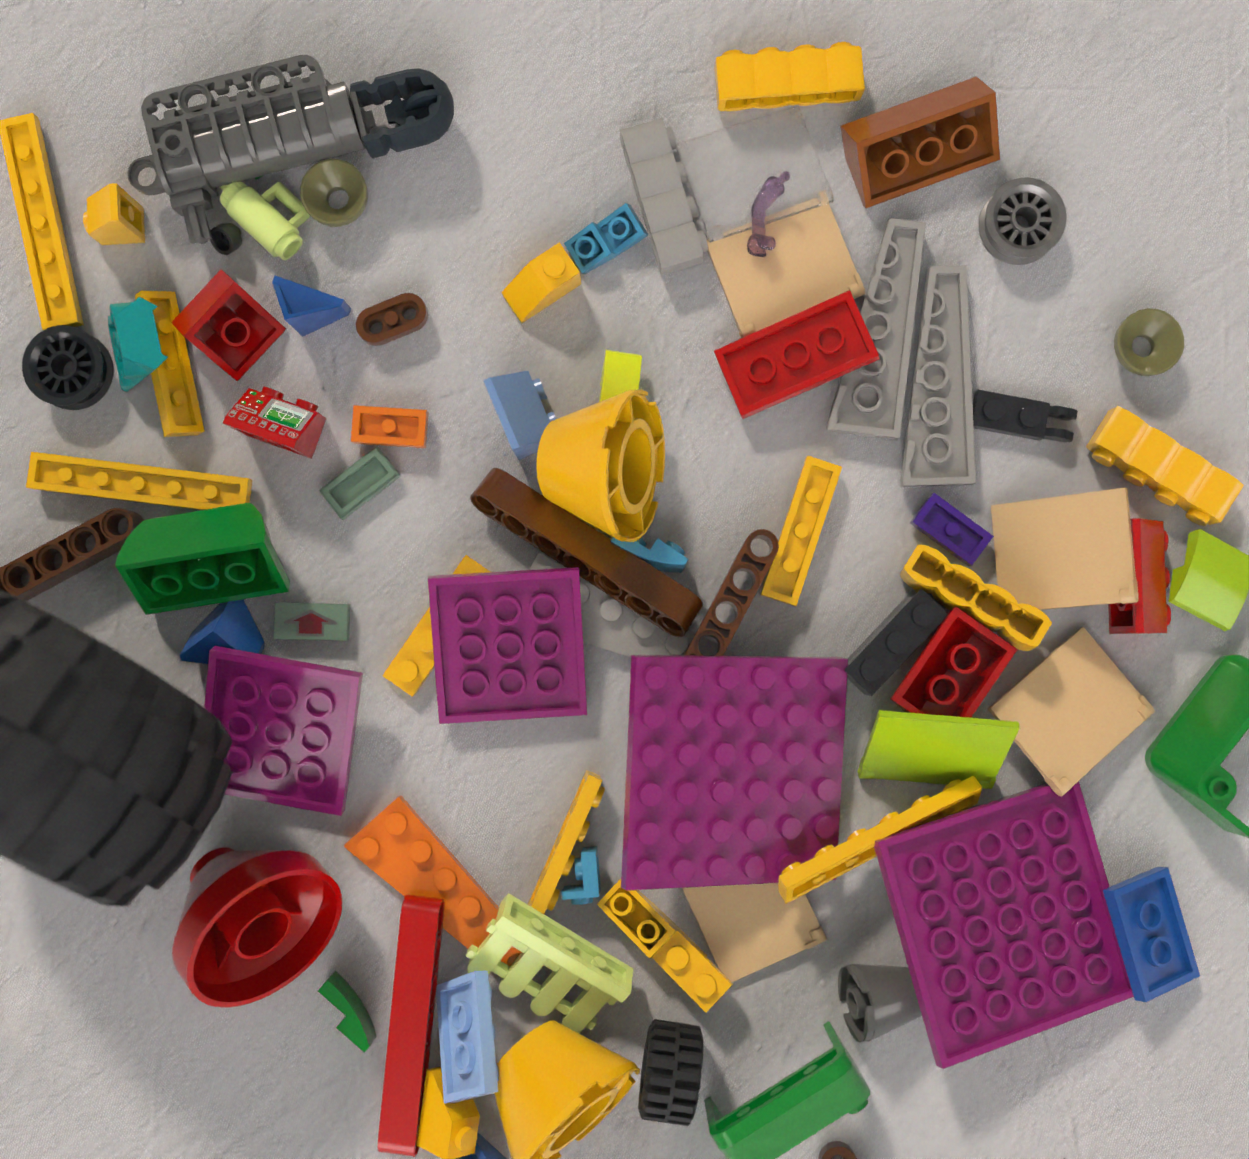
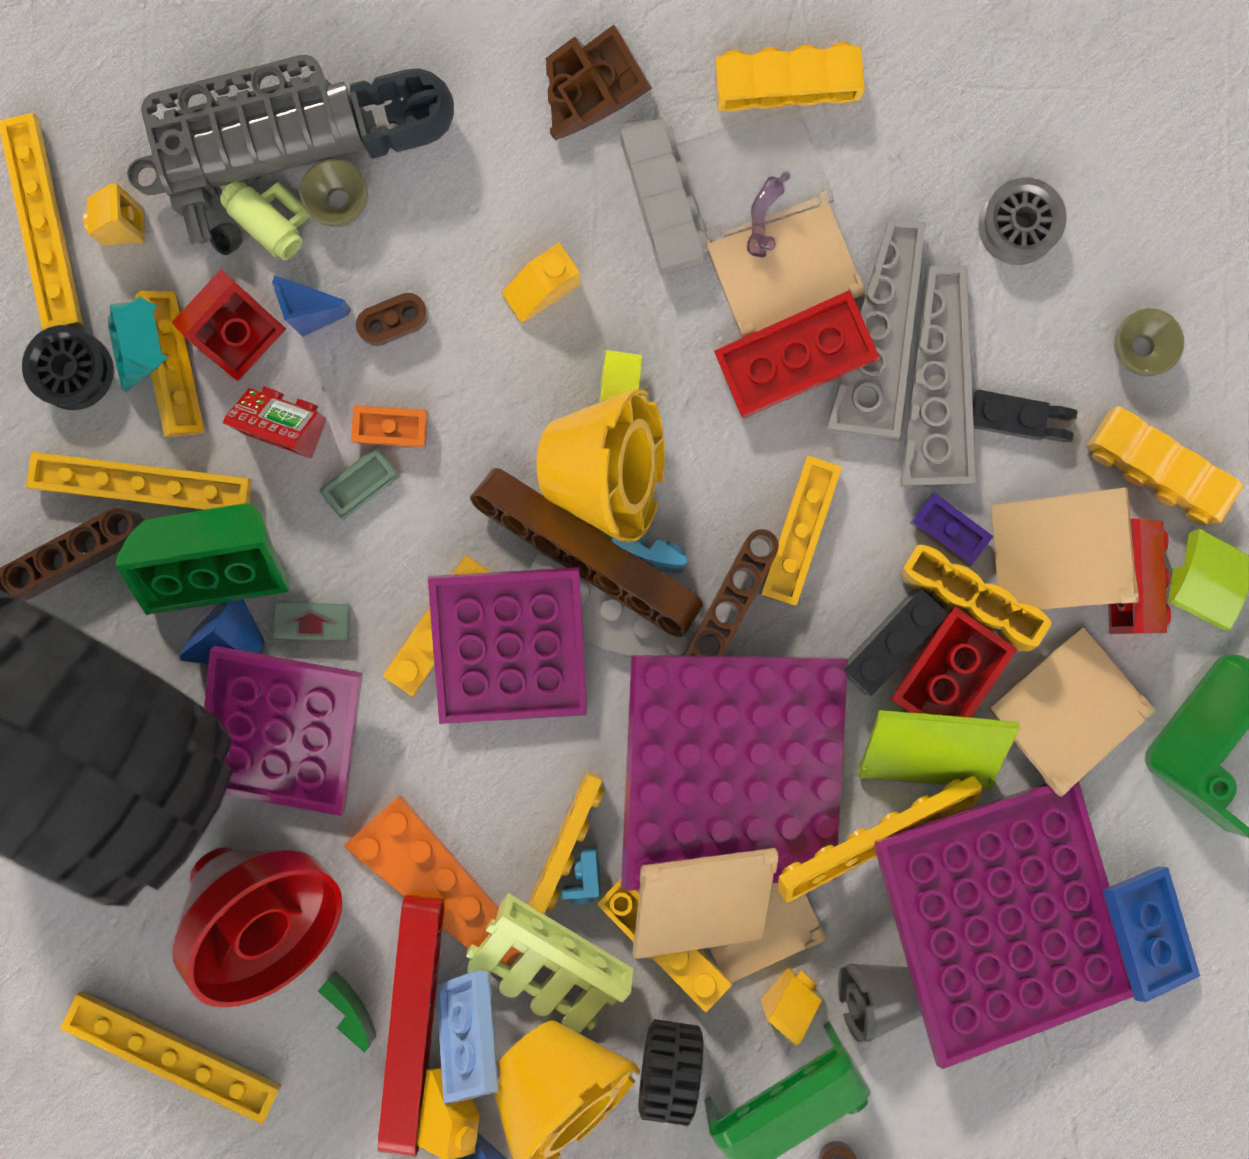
(171, 1057): none -> yellow plate
(520, 410): medium blue slope -> none
(592, 81): none -> reddish brown slope
(607, 239): dark azure slope -> none
(703, 902): none -> tan piece
(792, 1004): none -> yellow slope
(922, 141): dark orange slope -> none

